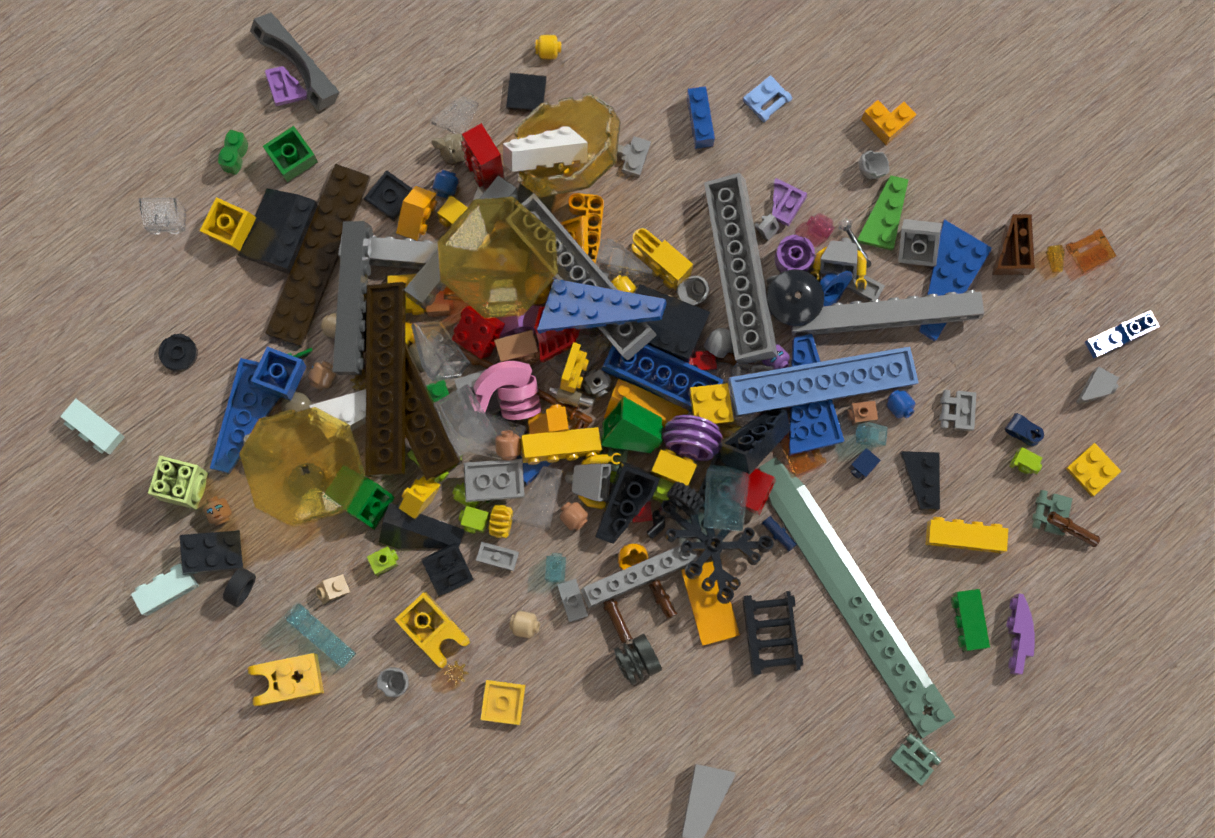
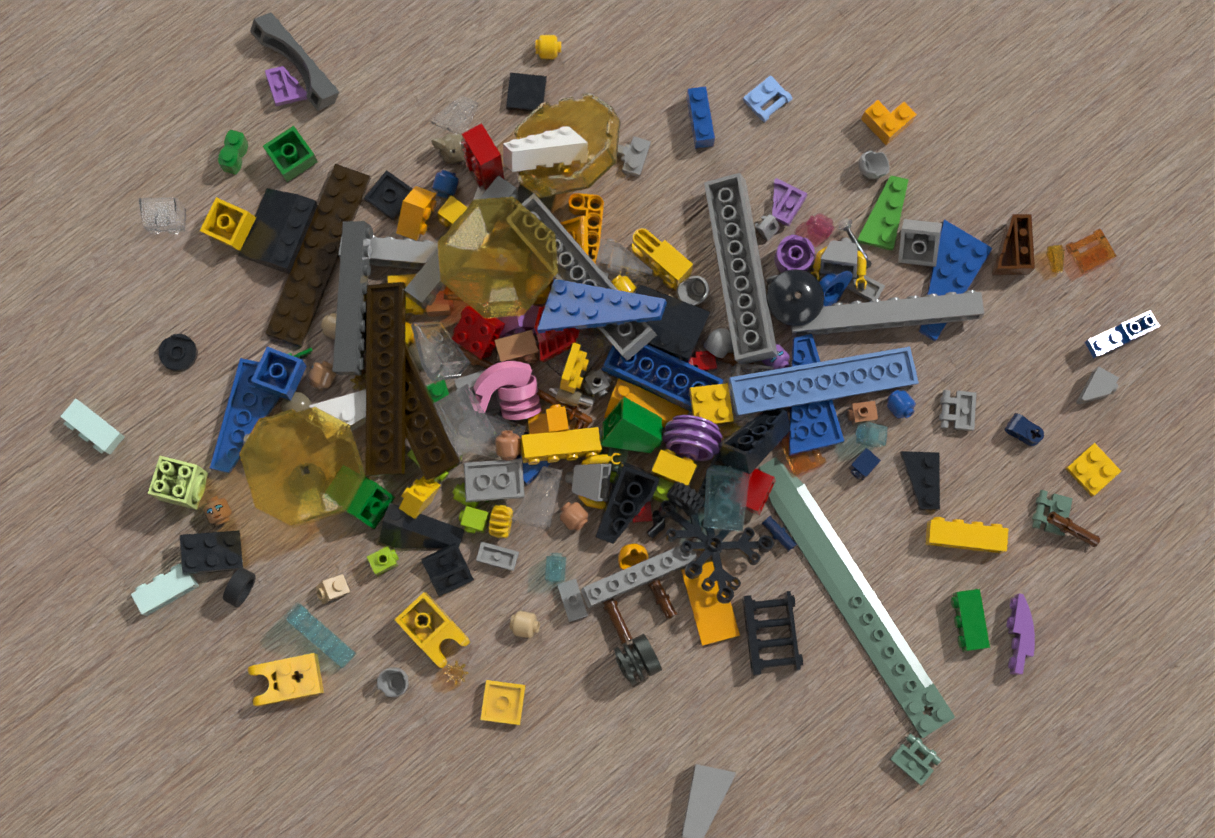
(1026, 461): lime brick -> none

